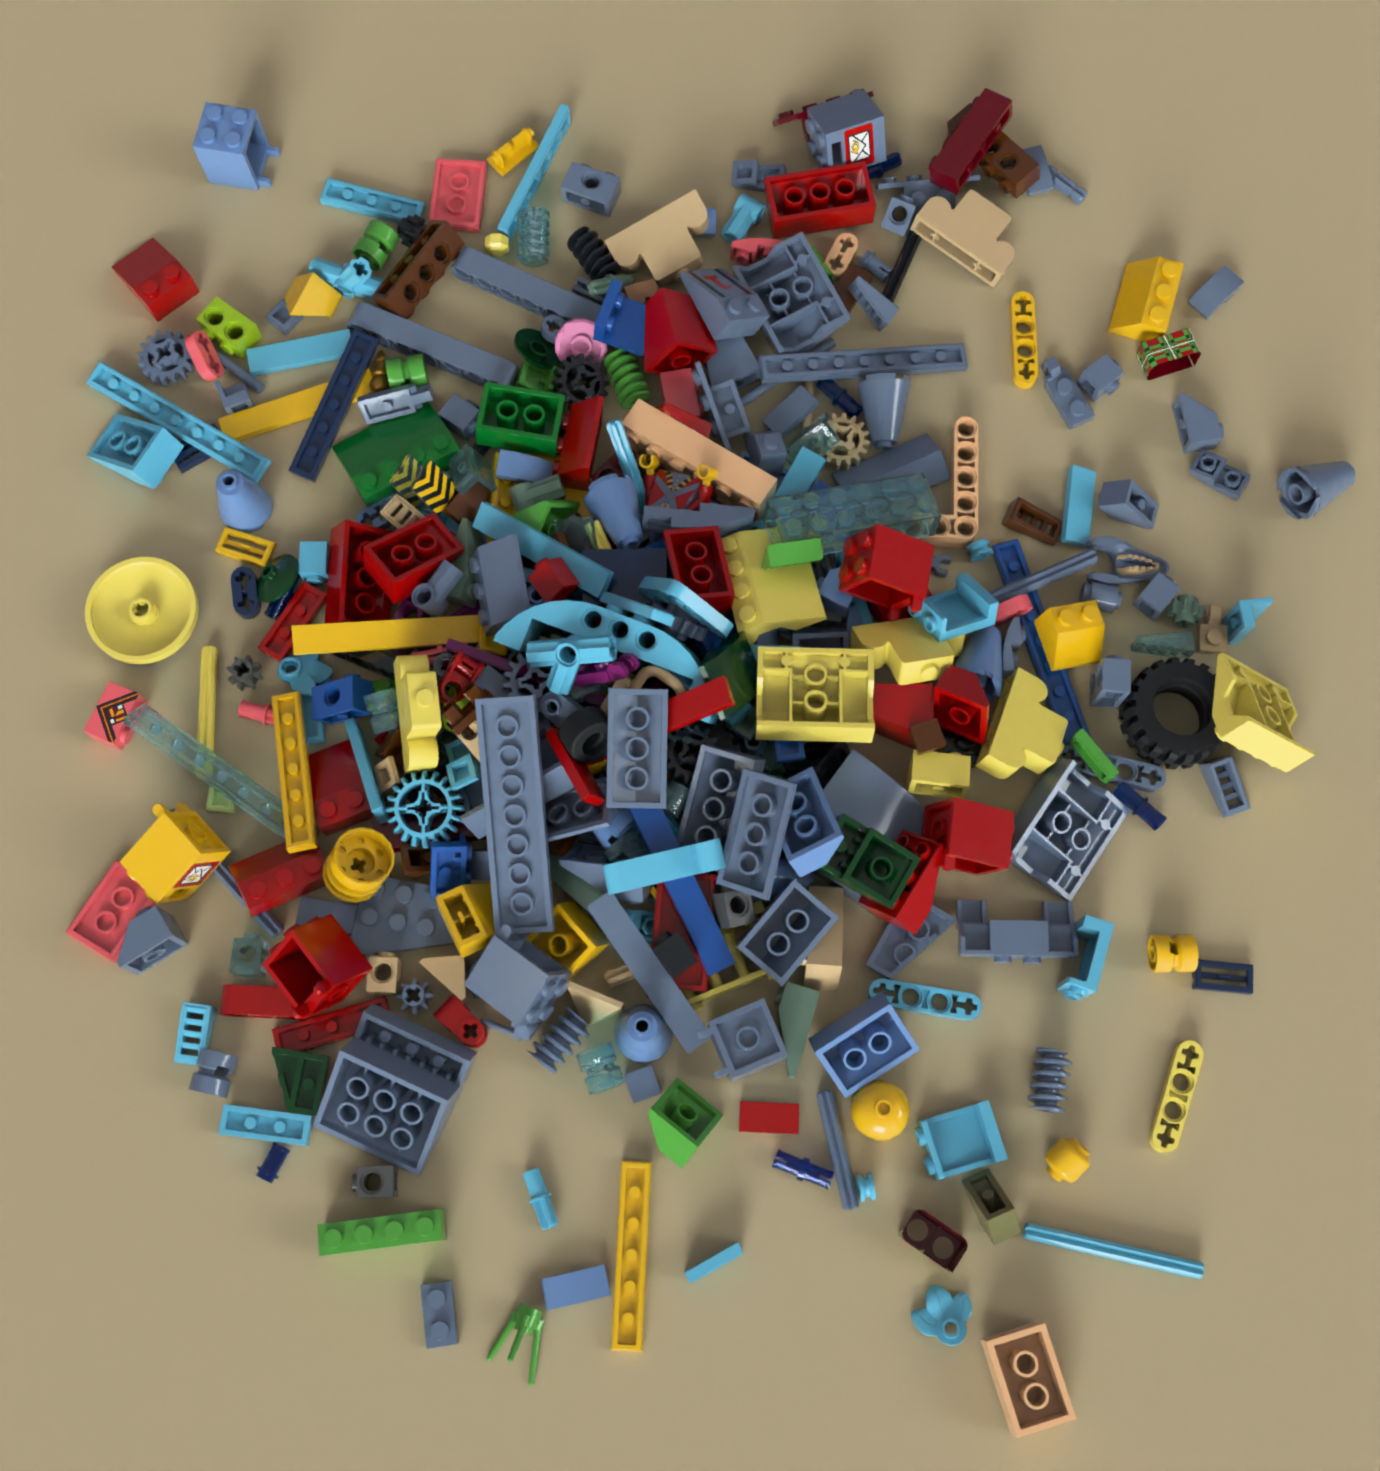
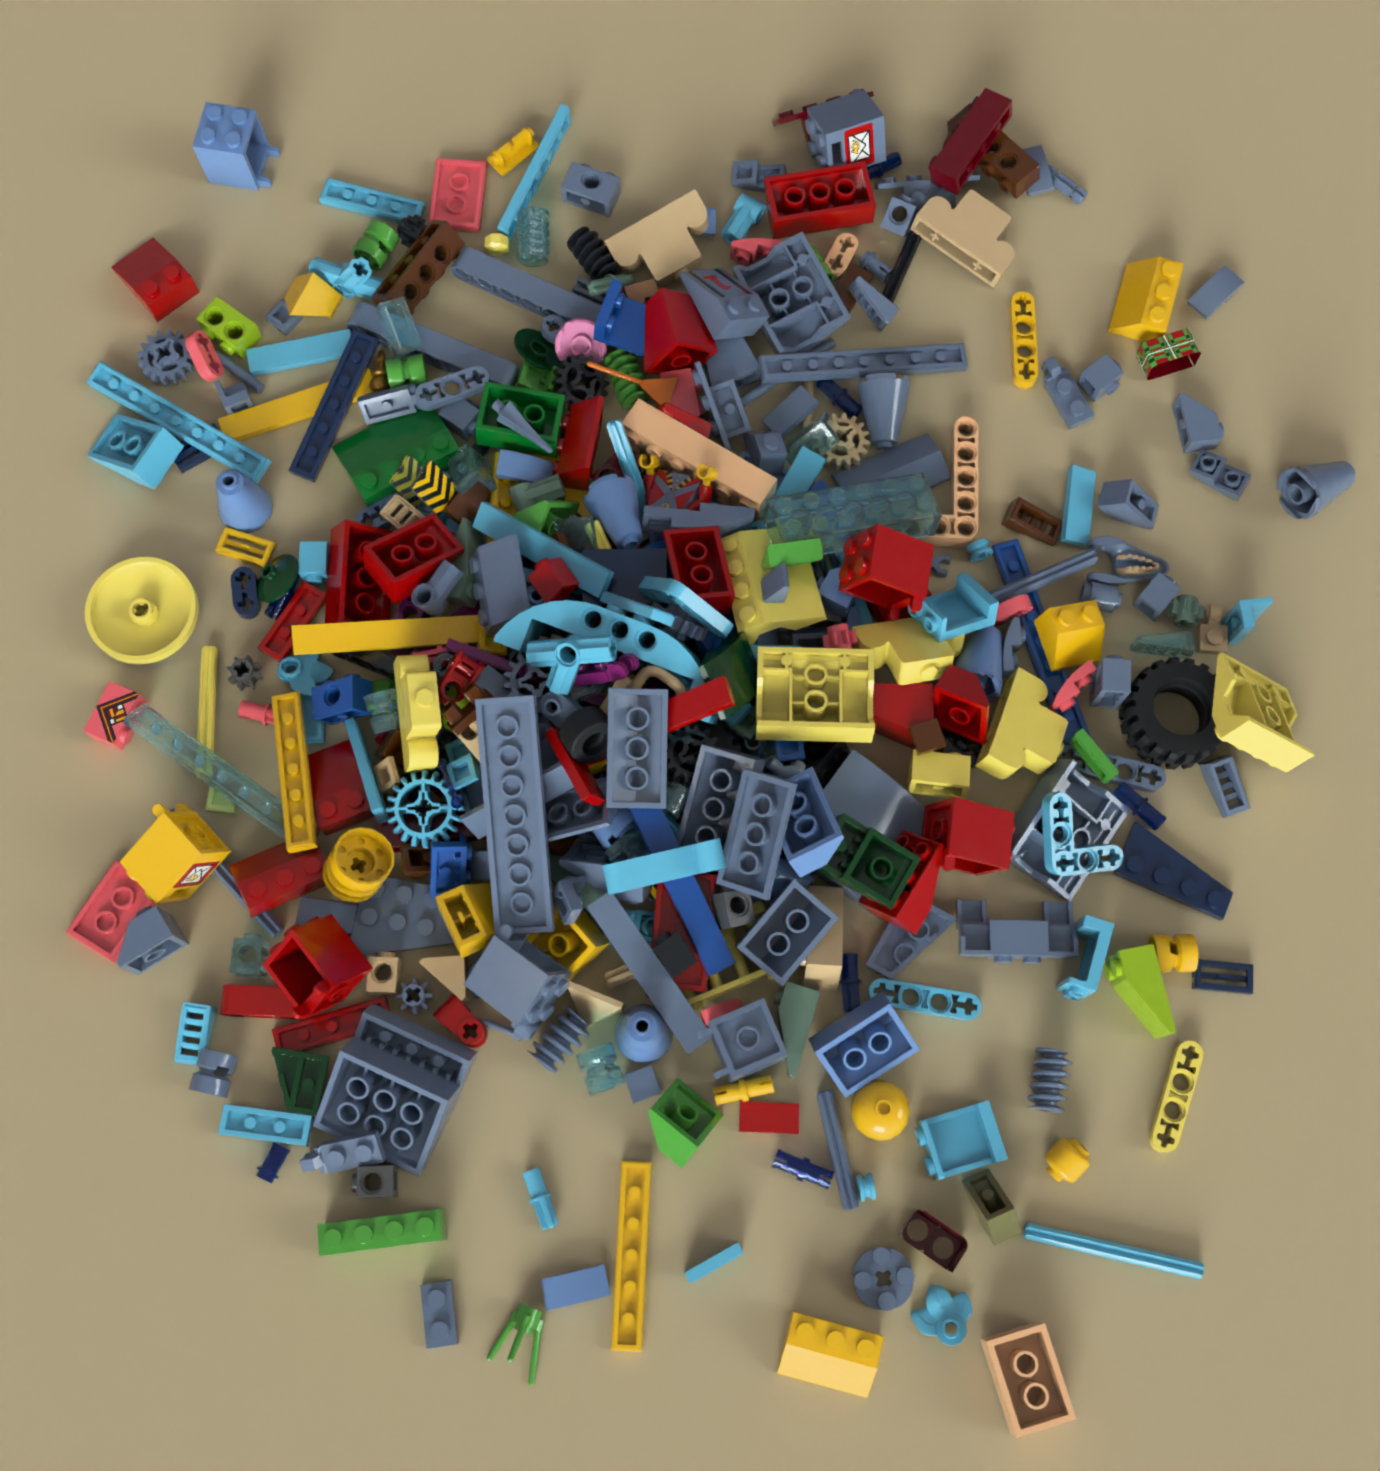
(345, 1153): none -> sand blue hinge
(399, 326): none -> clear light blue slope
(437, 402): none -> sand blue beam
(456, 801): none -> clear blue hinge
(513, 419): none -> sand blue piece
(567, 898): none -> sand blue bracket
(658, 389): none -> orange piece
(720, 1009): none -> coral beam
(743, 1089): none -> yellow pin
(775, 585): none -> sand blue slope
(776, 768): none -> sand blue arm
(830, 1354): none -> yellow slope
(840, 637): none -> coral gear
(850, 982): none -> clear blue axle
(900, 1275): none -> sand blue plate
(1065, 847): none -> medium azure beam
(1069, 691): none -> coral slope
(1140, 985): none -> lime slope
(1166, 872): none -> dark blue wing

